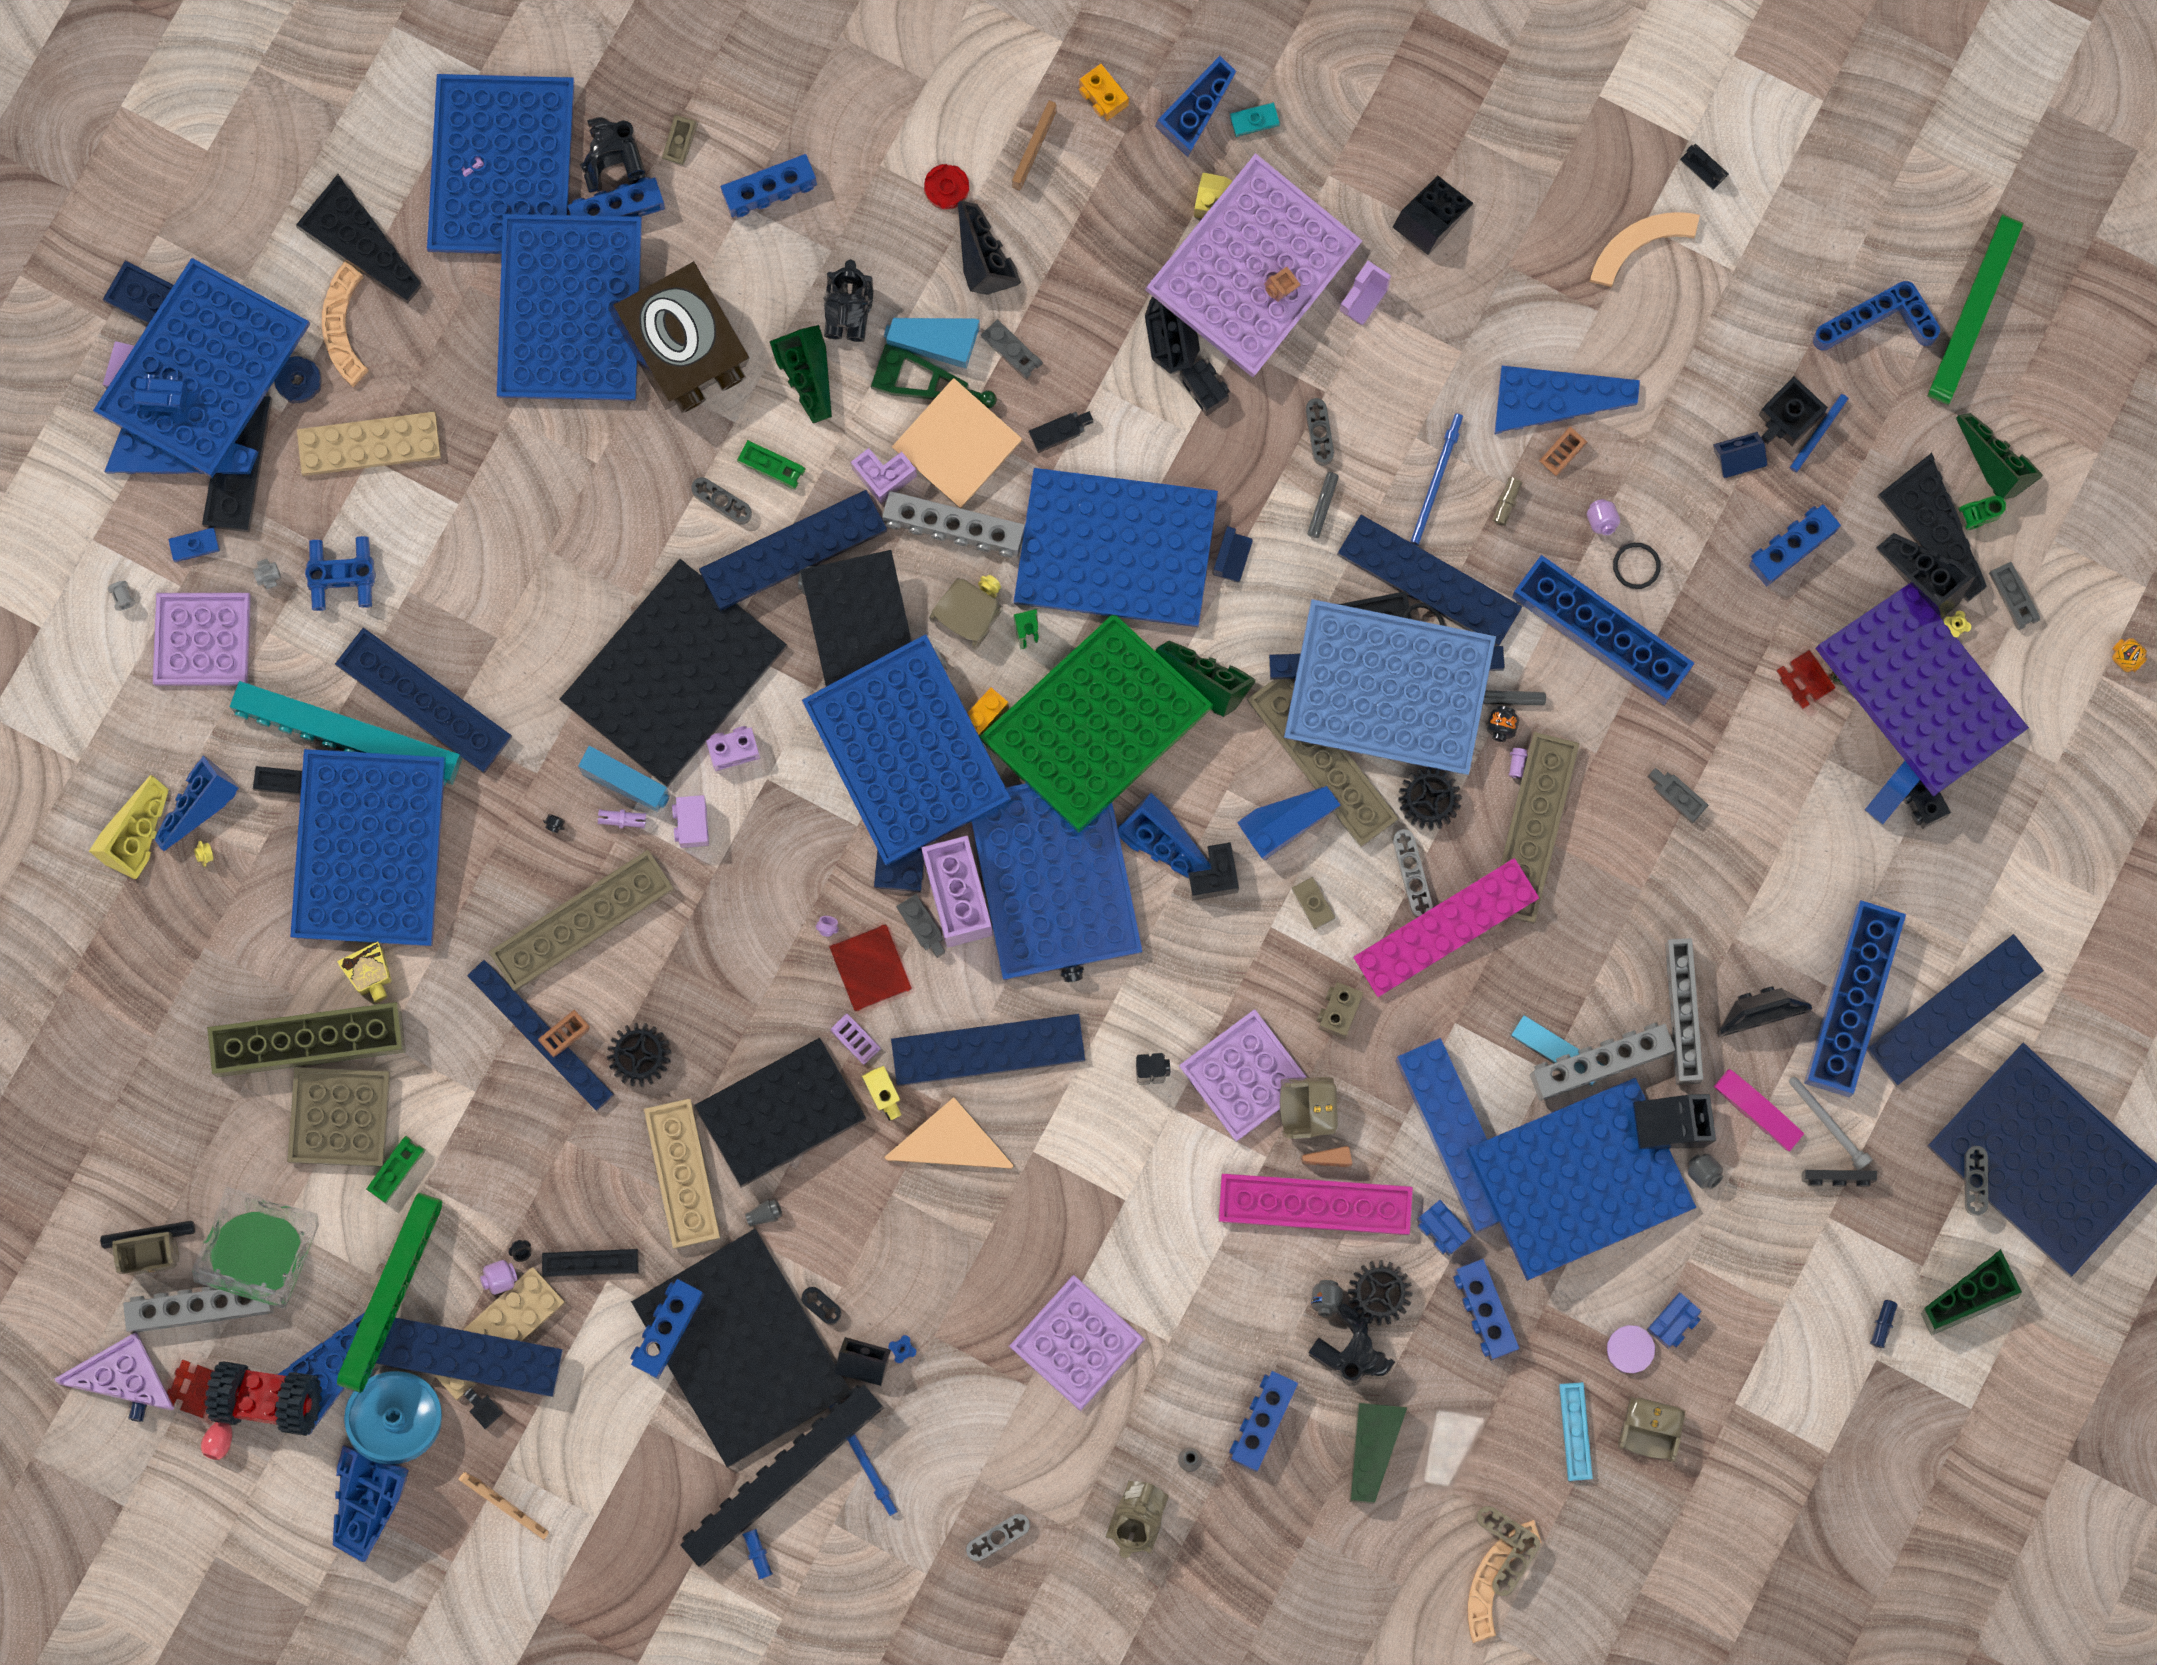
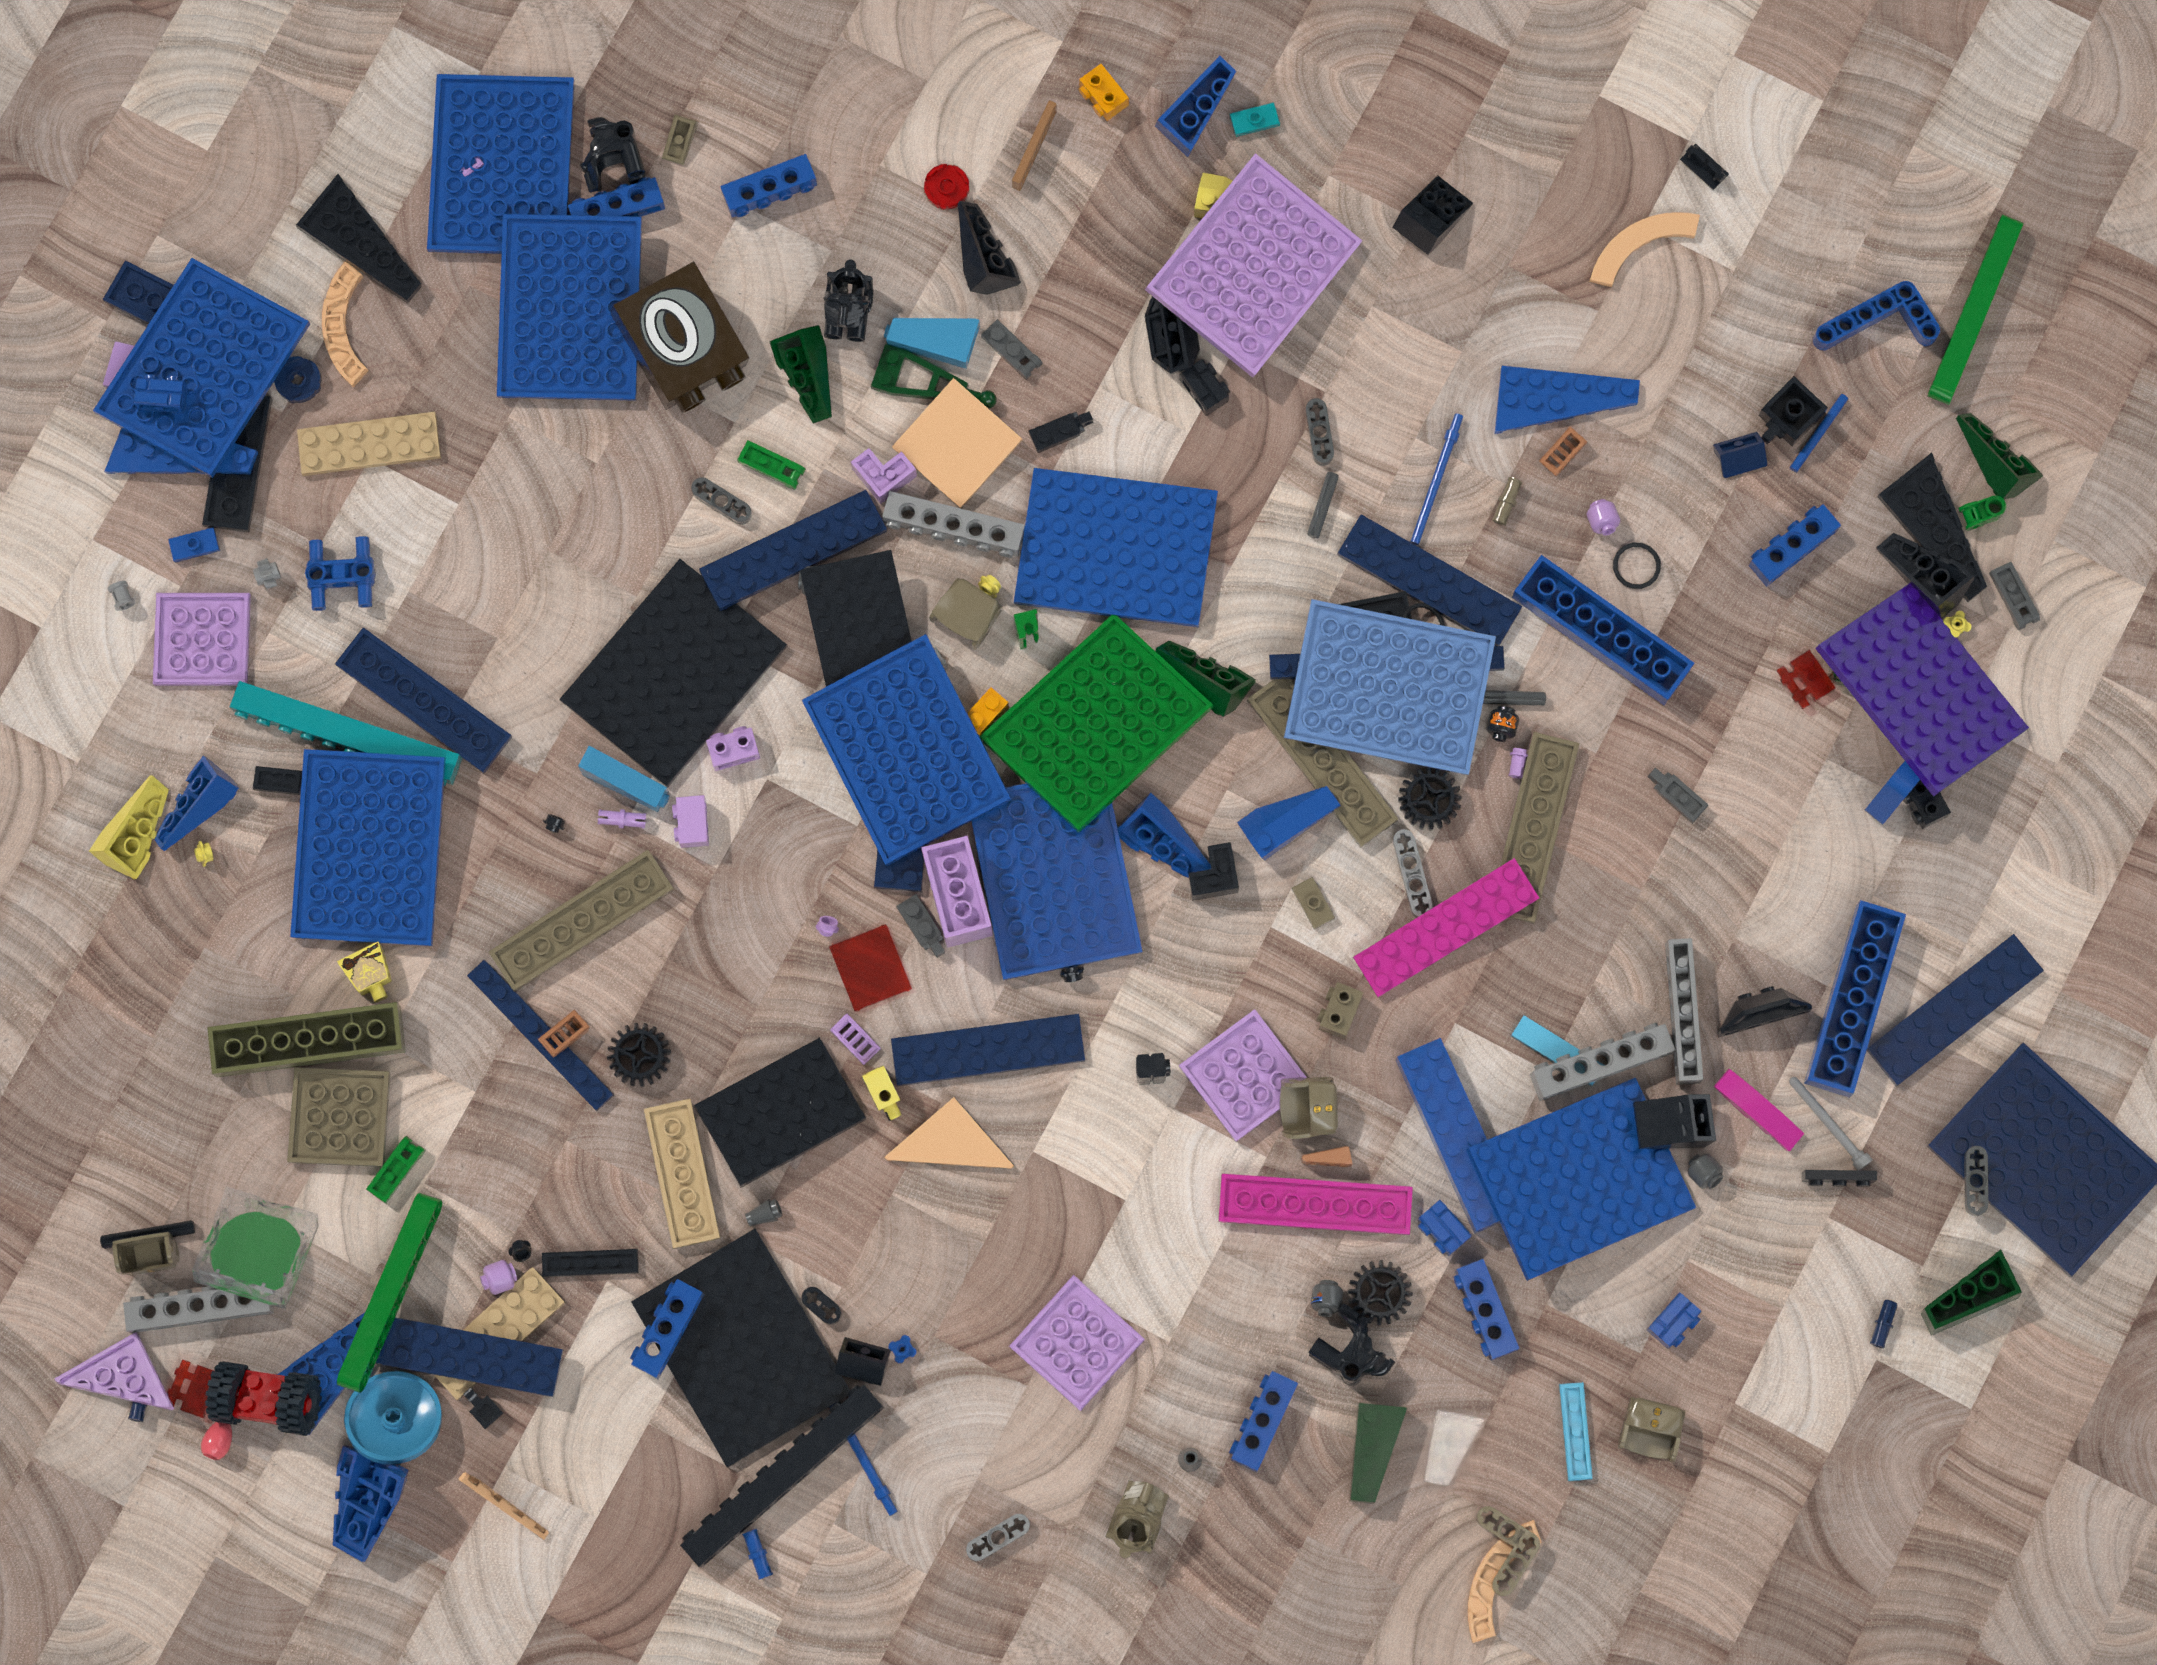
(1232, 555): dark blue panel -> none
(1281, 284): nougat bracket -> none
(1366, 293): lavender panel -> none
(1630, 1349): lavender tile -> none
(2129, 655): light orange head -> none

